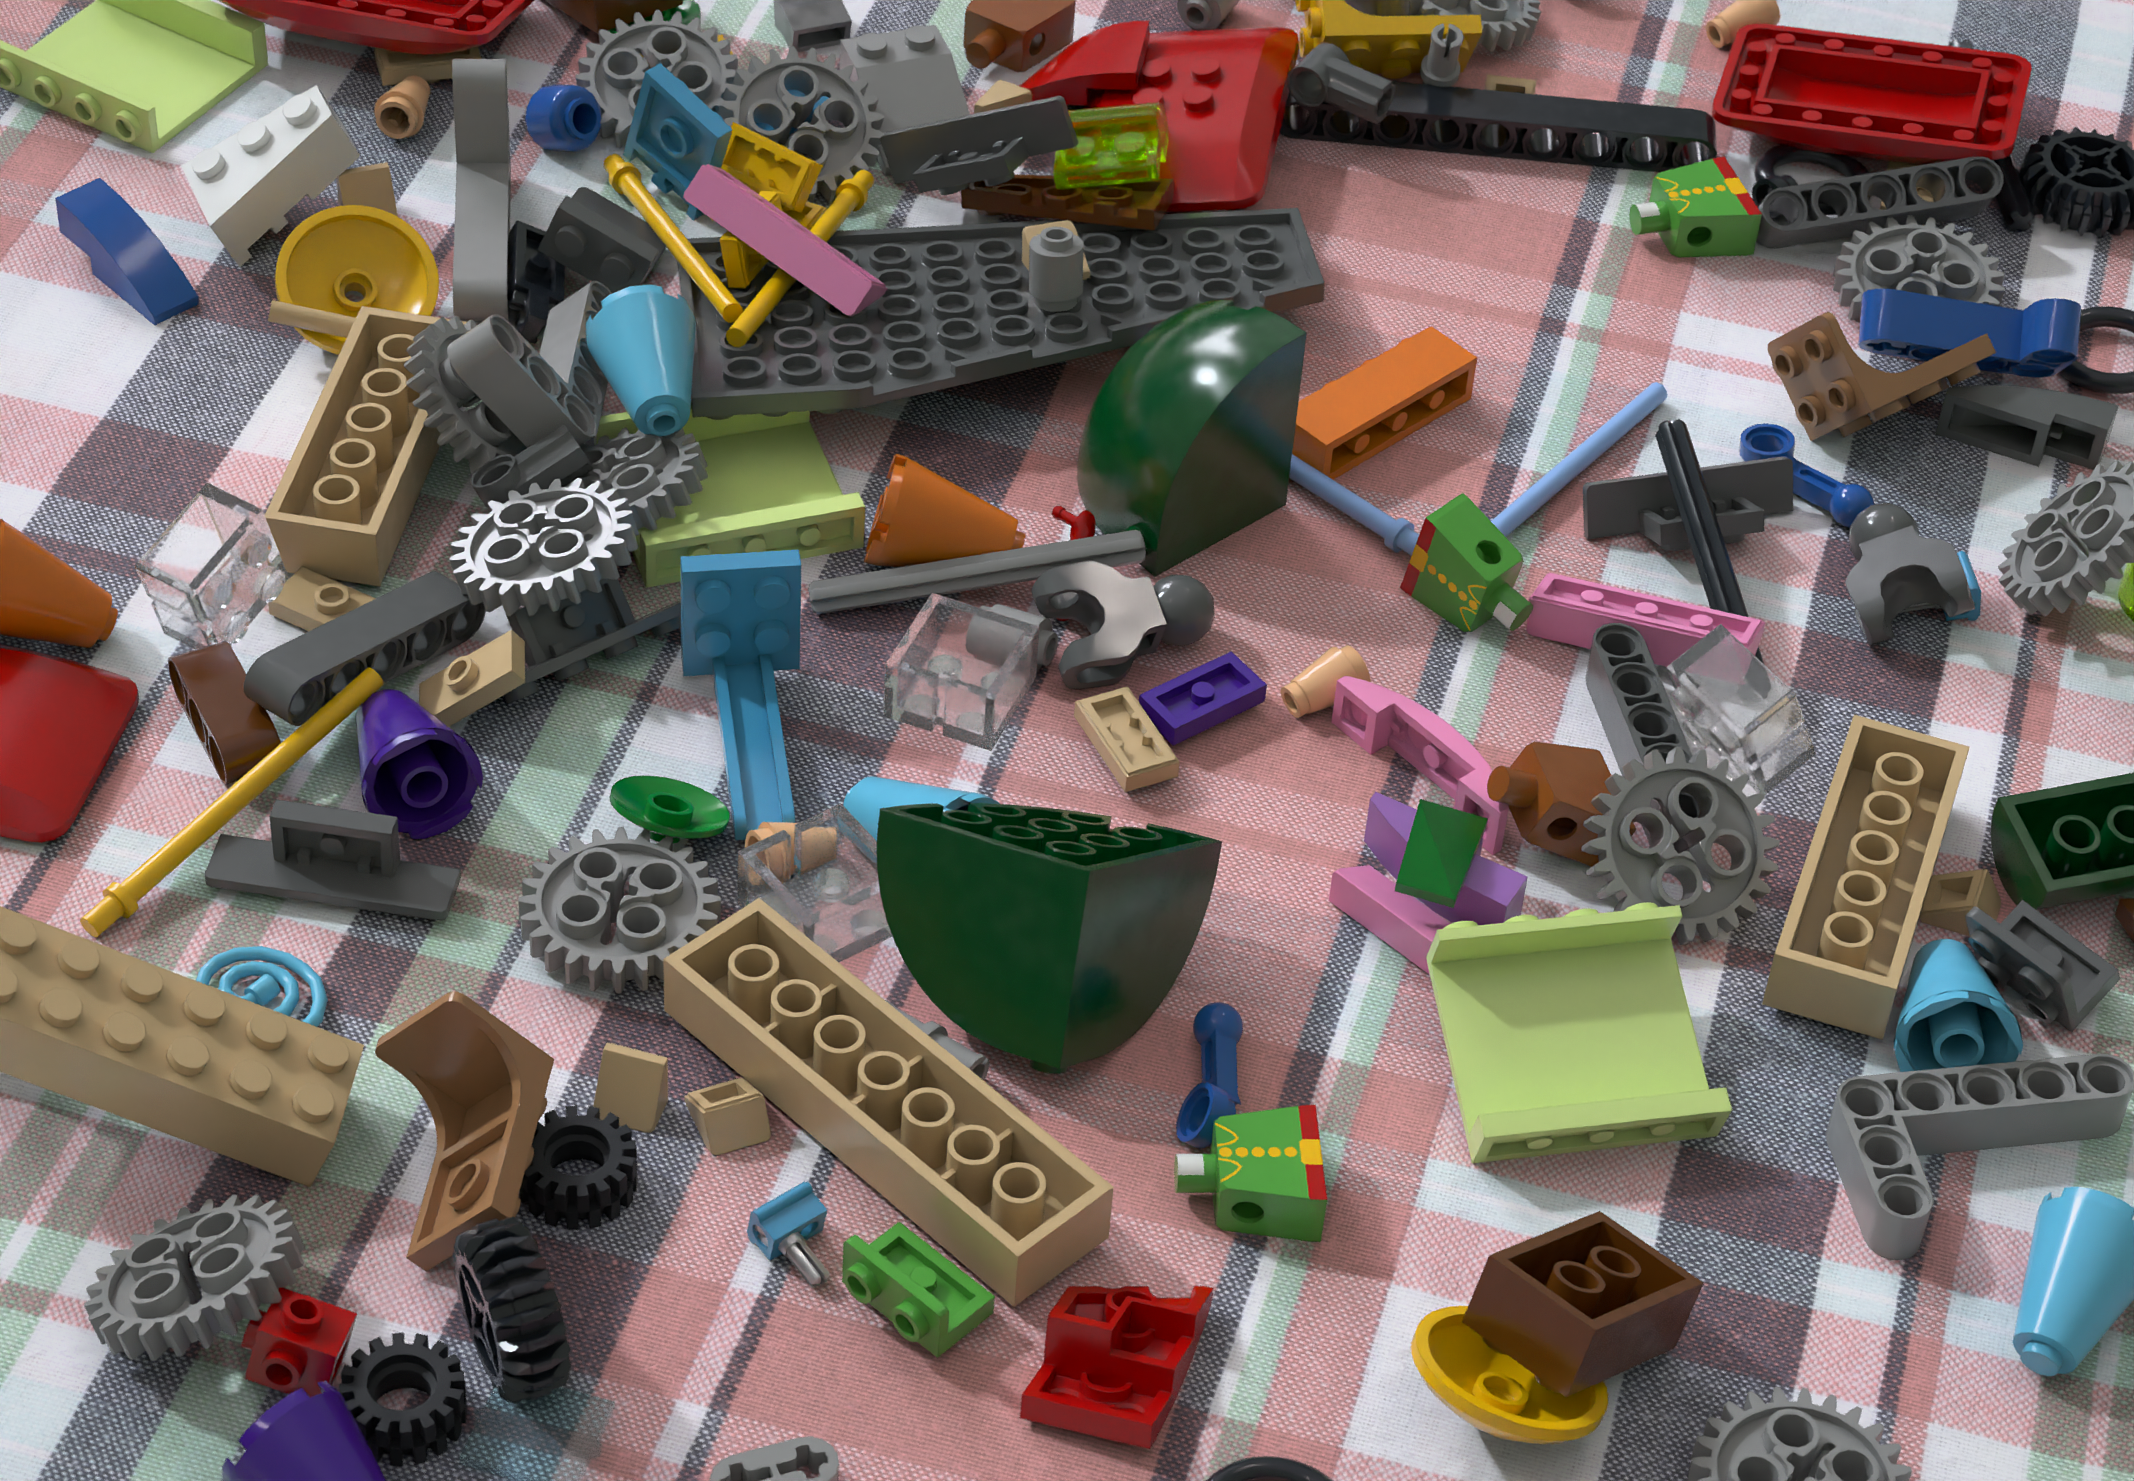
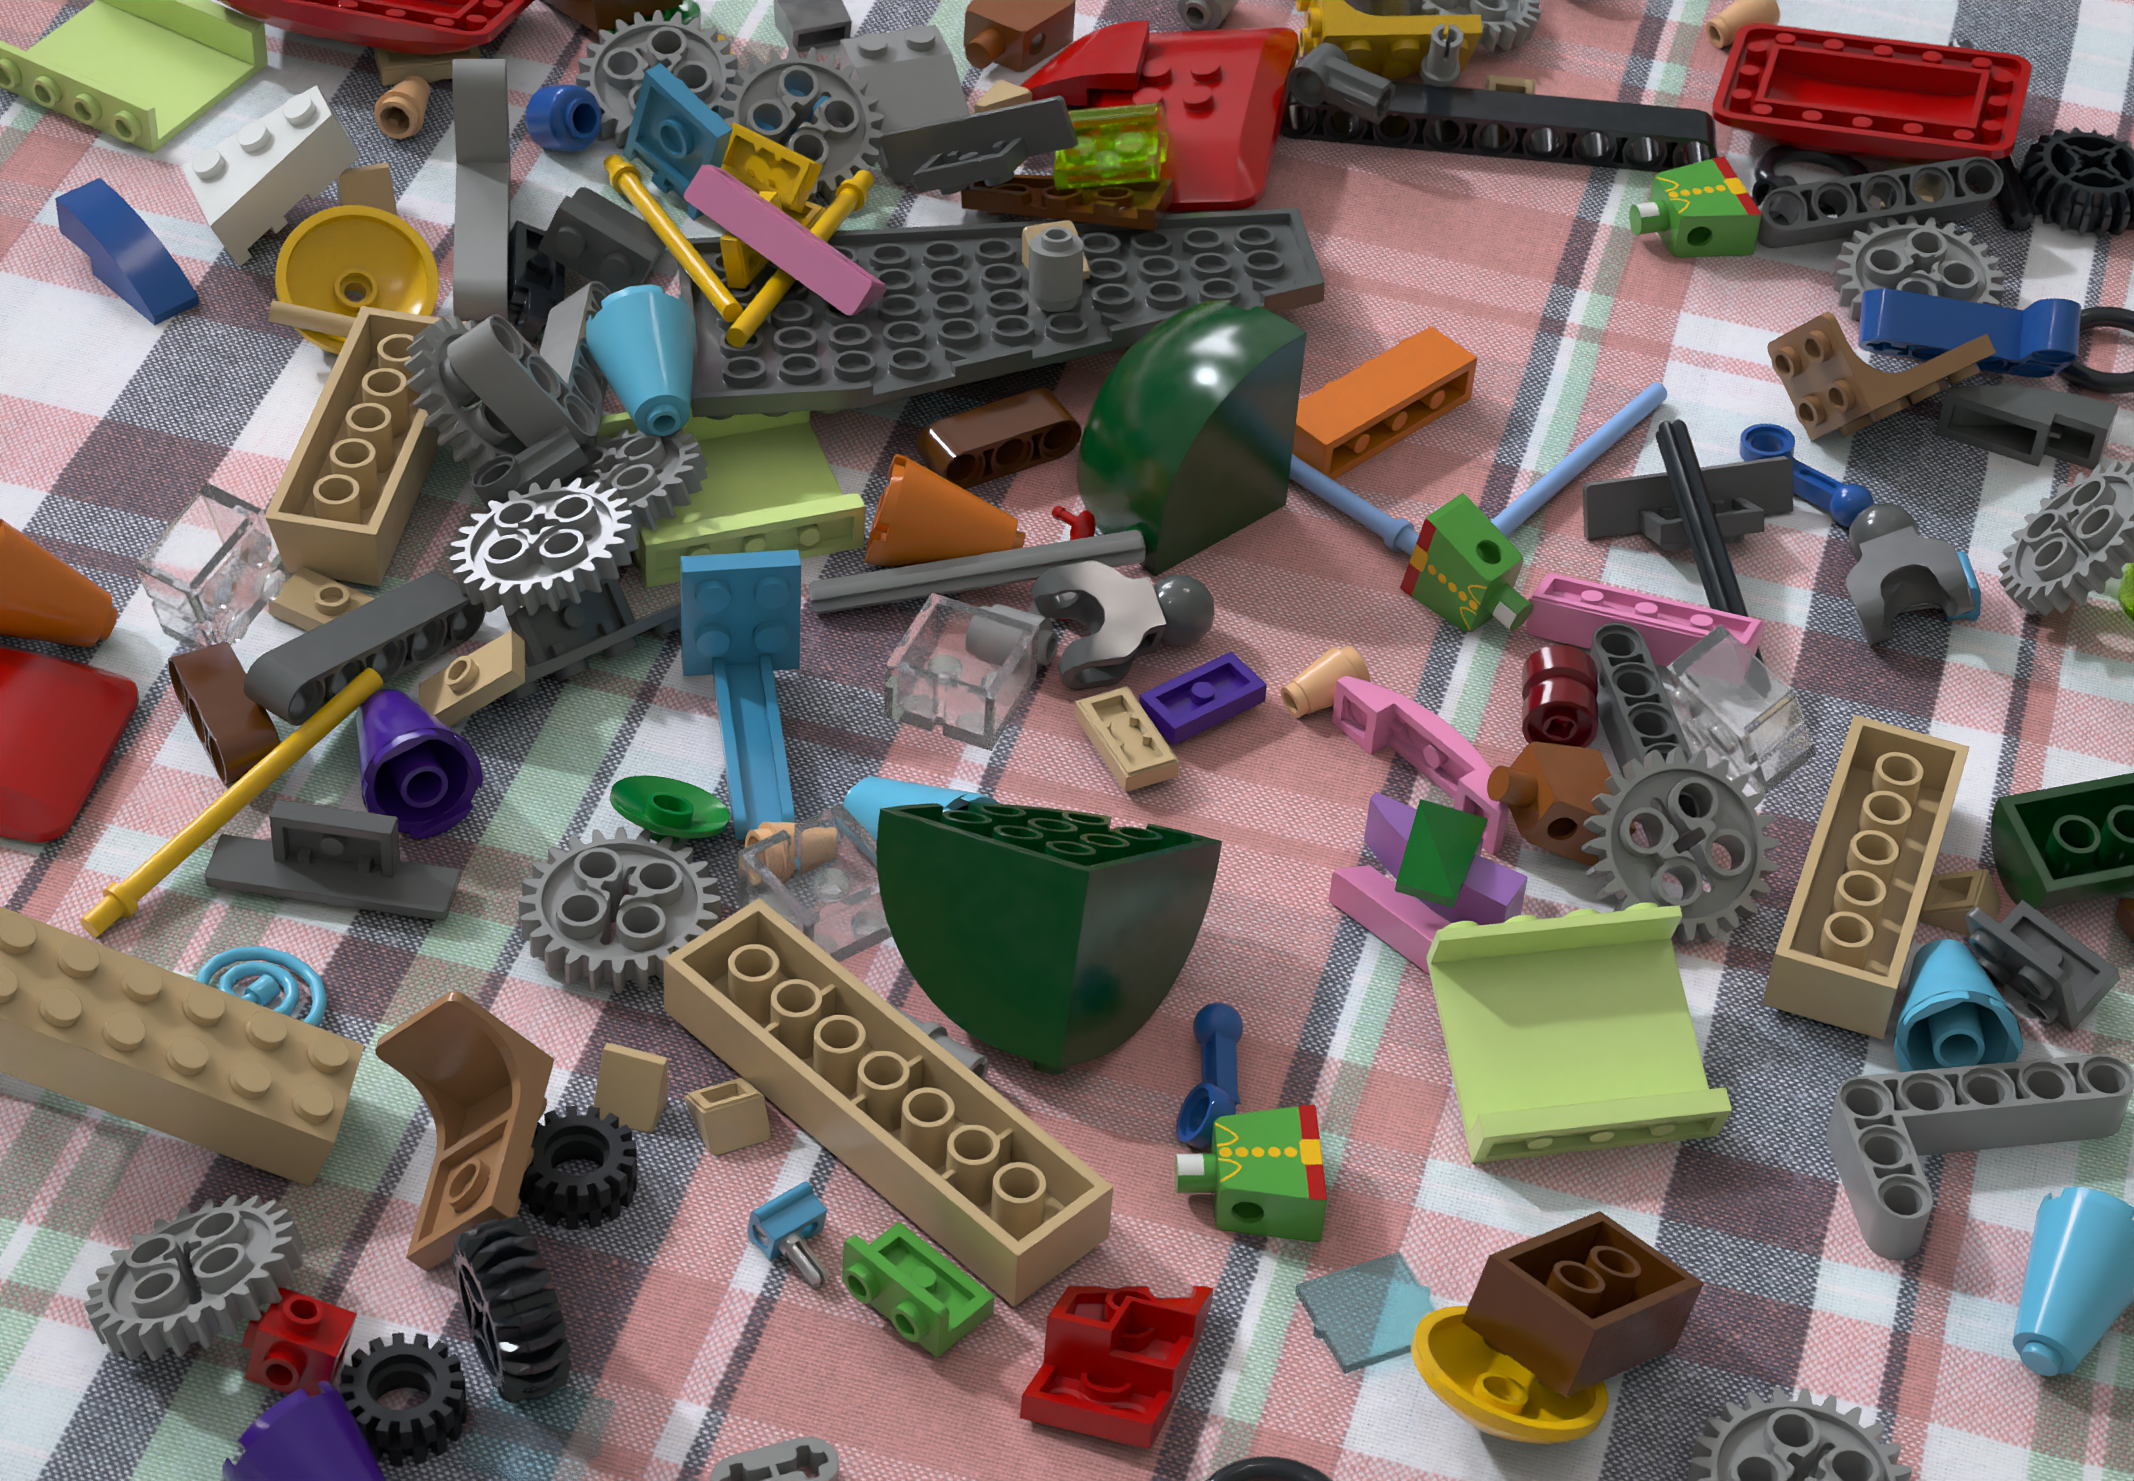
(999, 438): none -> reddish brown beam
(1366, 1310): none -> clear light blue piece
(1560, 697): none -> dark red wheel

